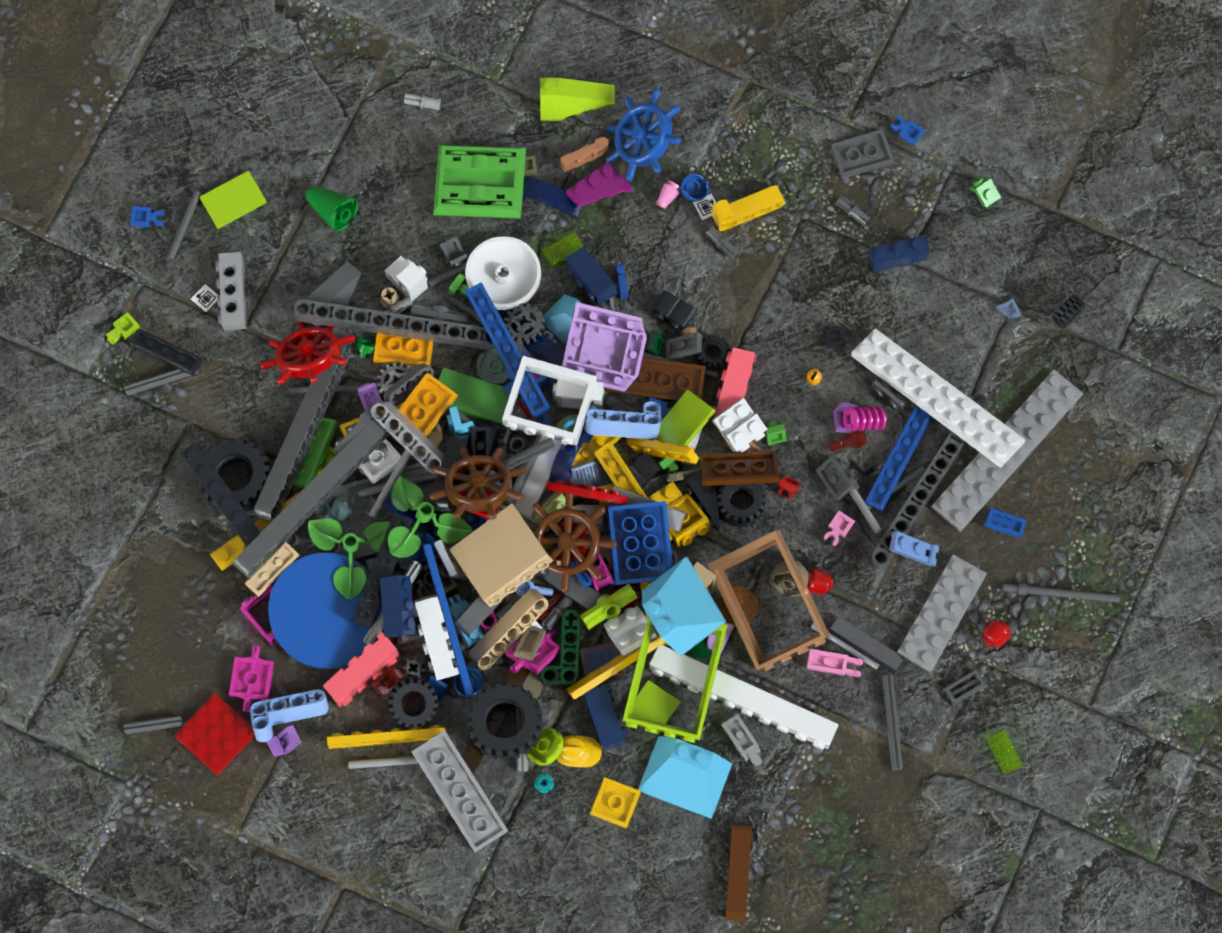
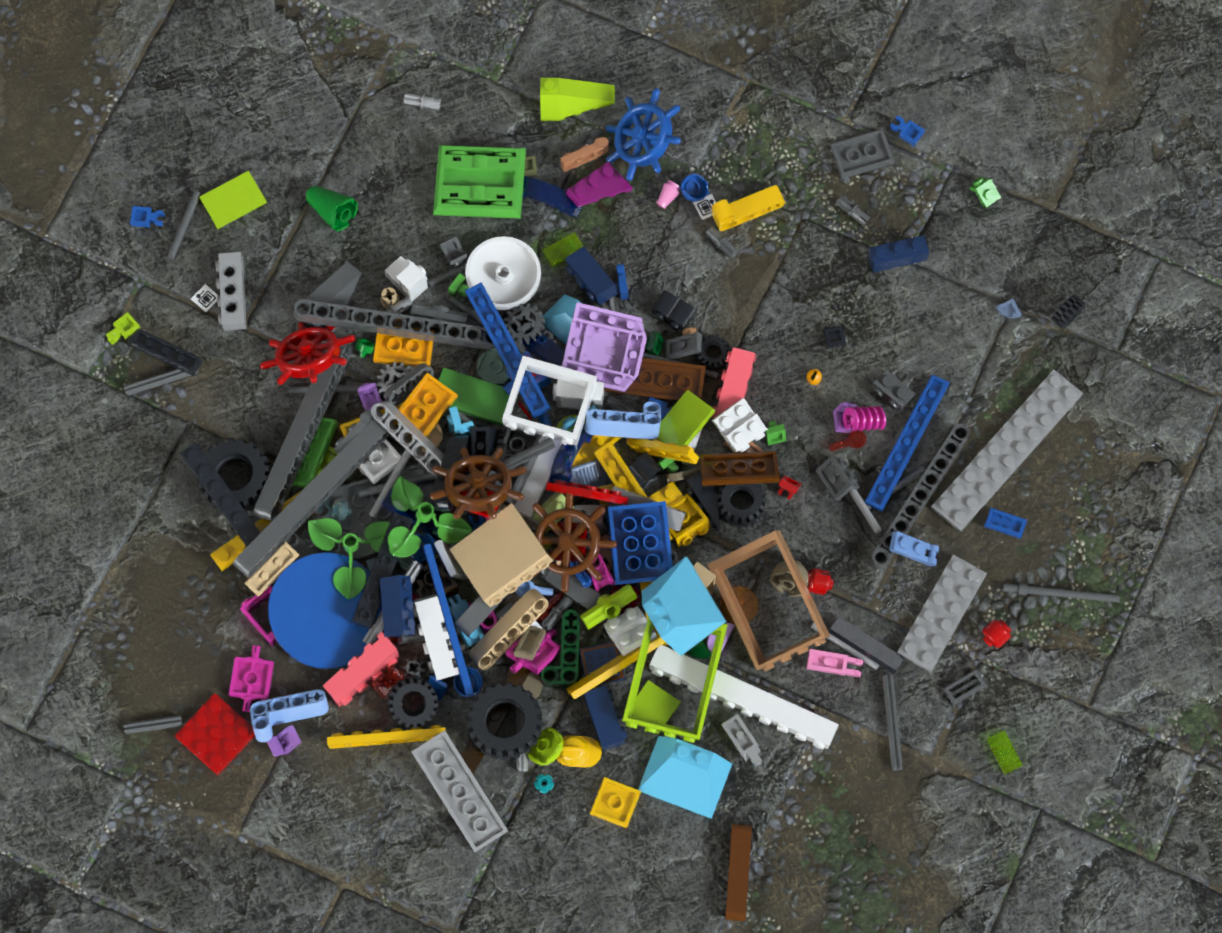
(382, 762): light grey bar -> none
(840, 526): bright pink plate -> none
(938, 397): white plate -> none

